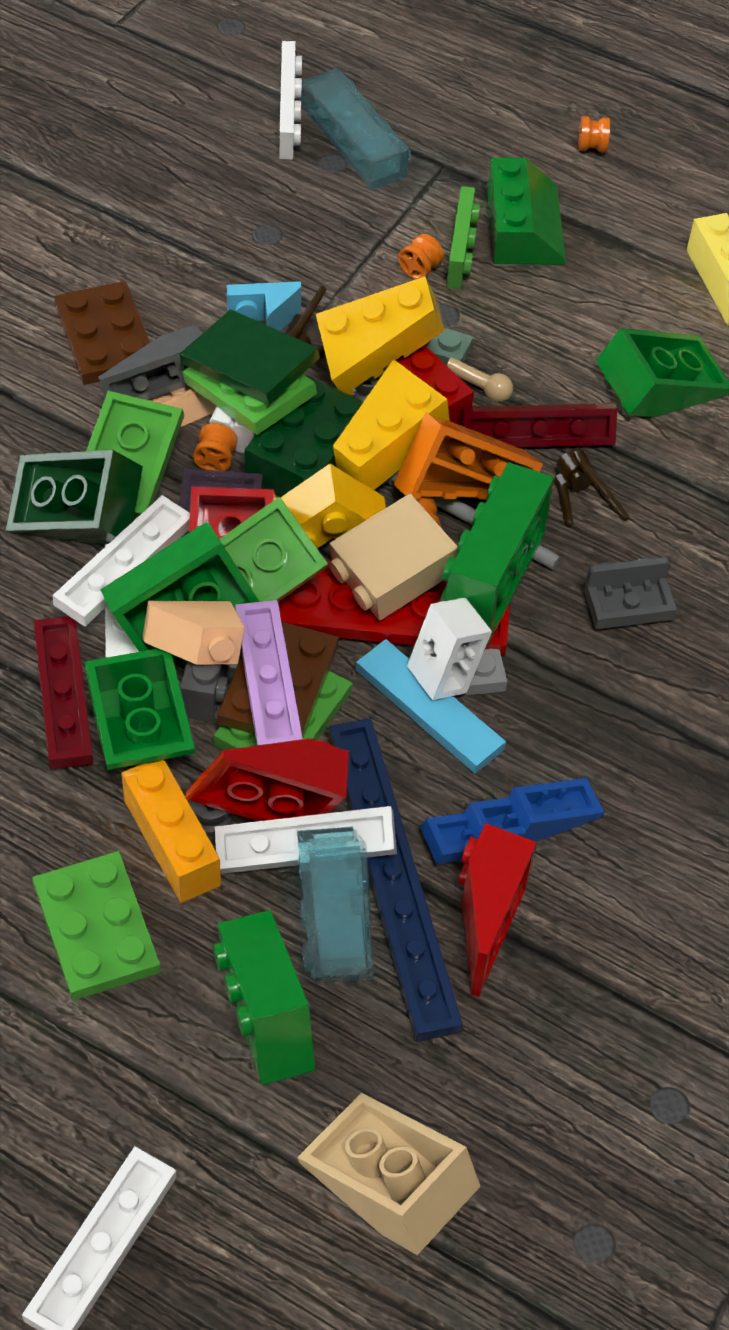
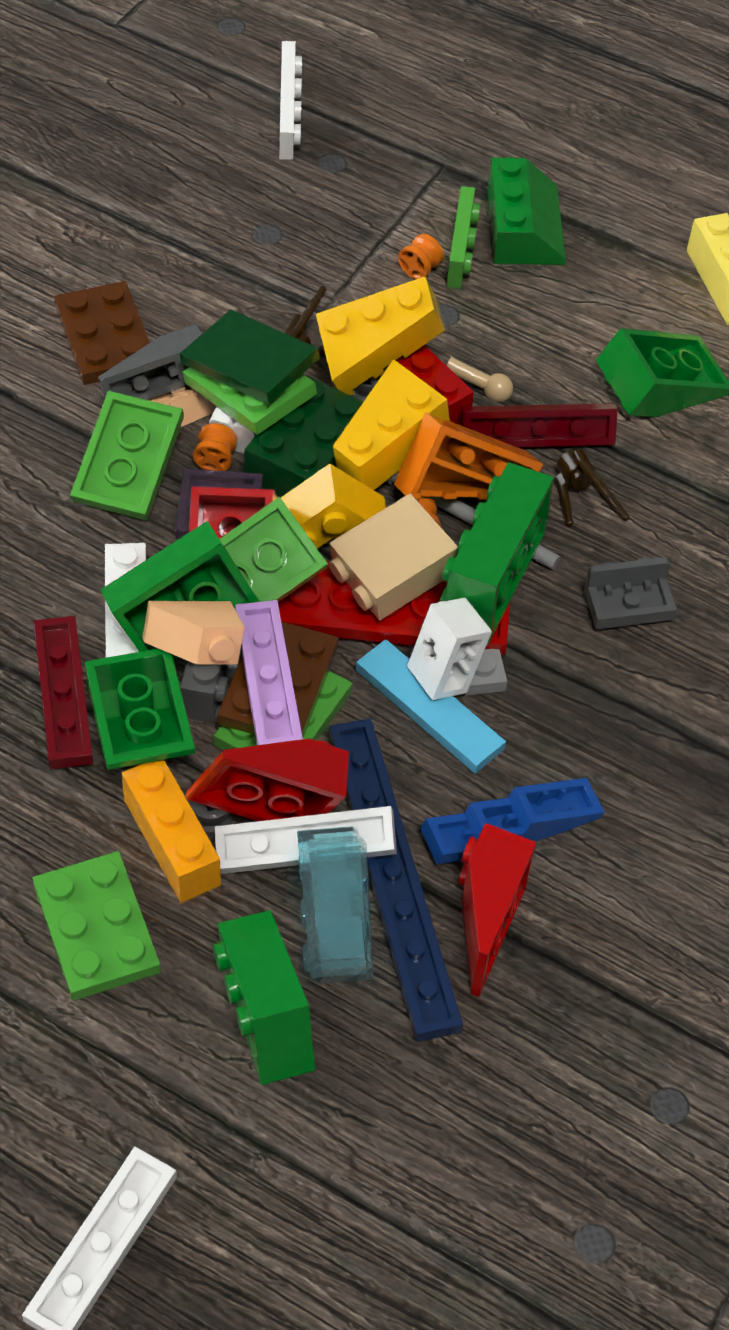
(74, 496): dark green slope -> none
(144, 537): white plate -> none
(270, 302): medium azure slope -> none
(355, 128): clear light blue brick -> none
(392, 1171): tan slope -> none
(451, 344): sand green plate -> none
(594, 134): orange wheel -> none

